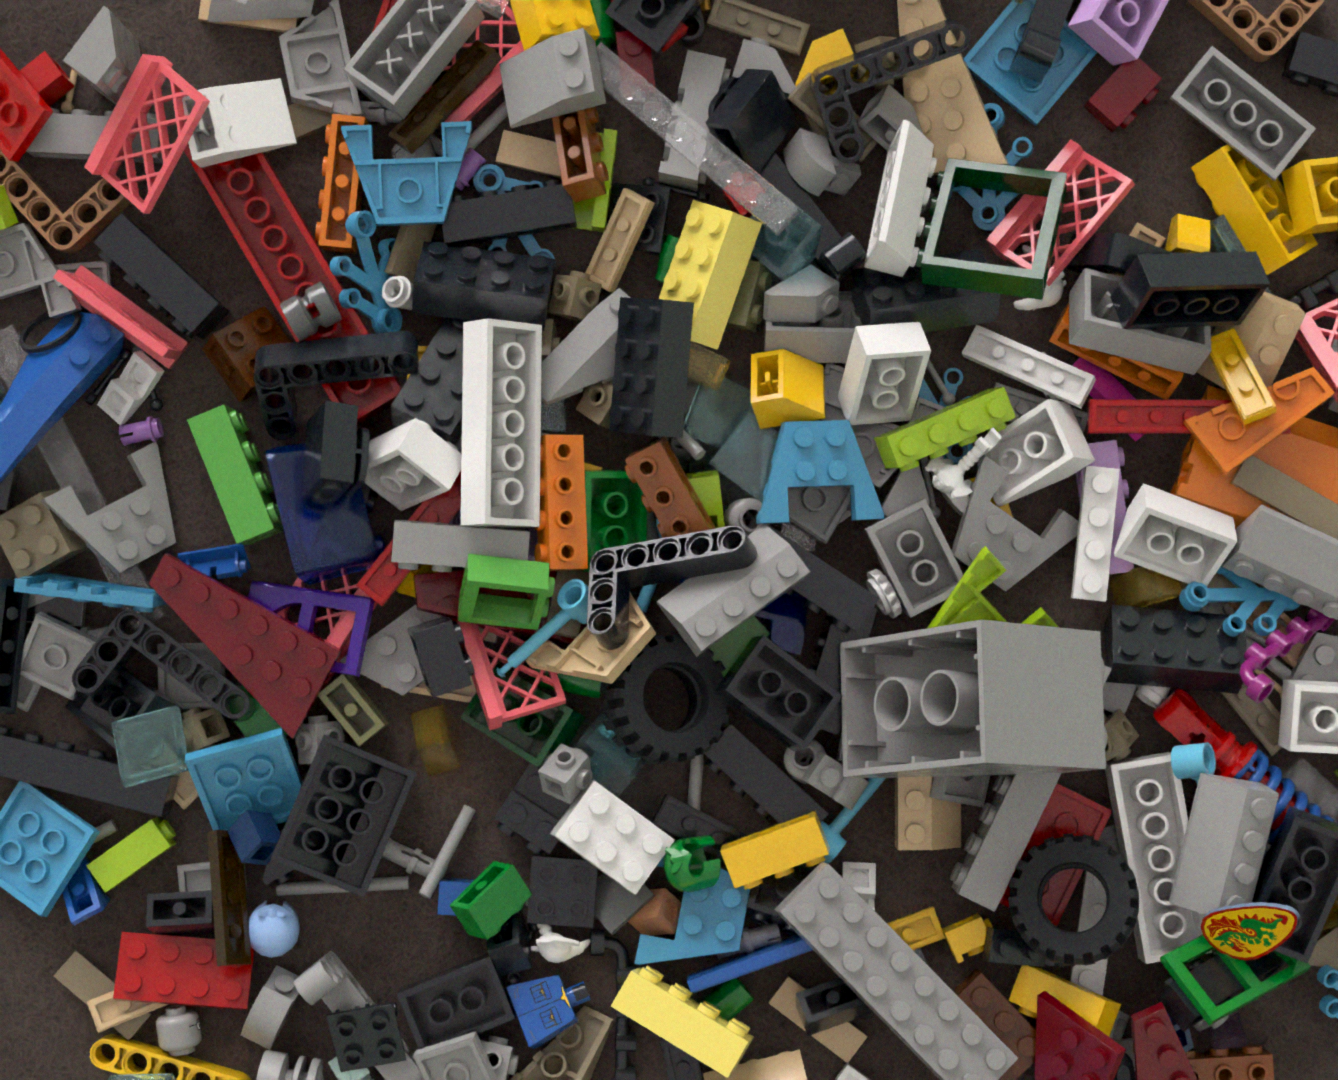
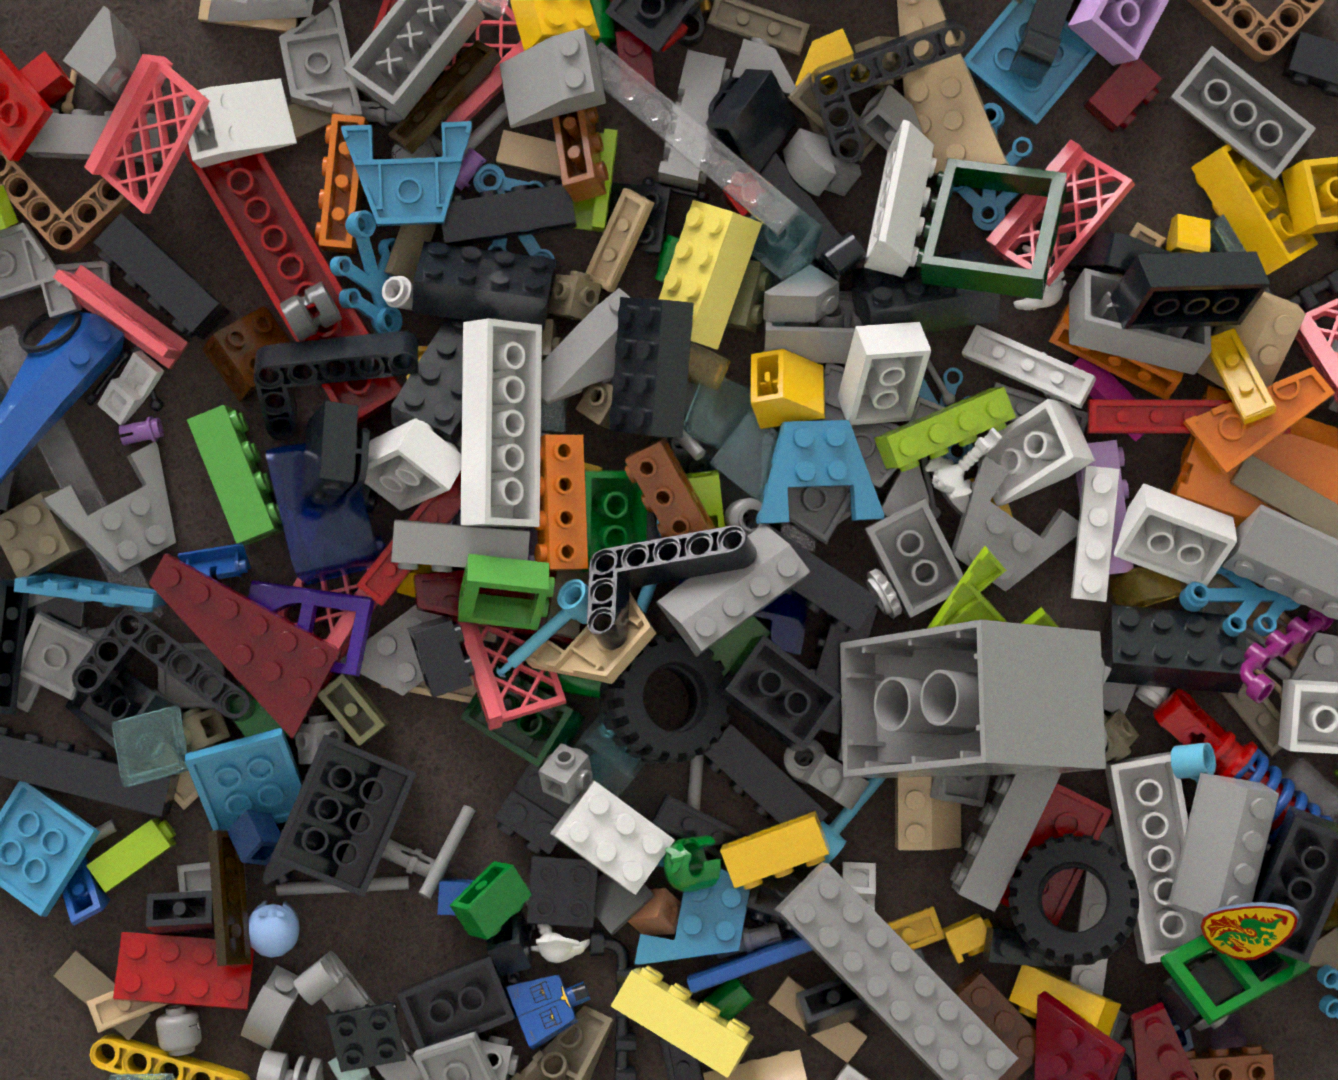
(435, 740): clear yellow slope -> none

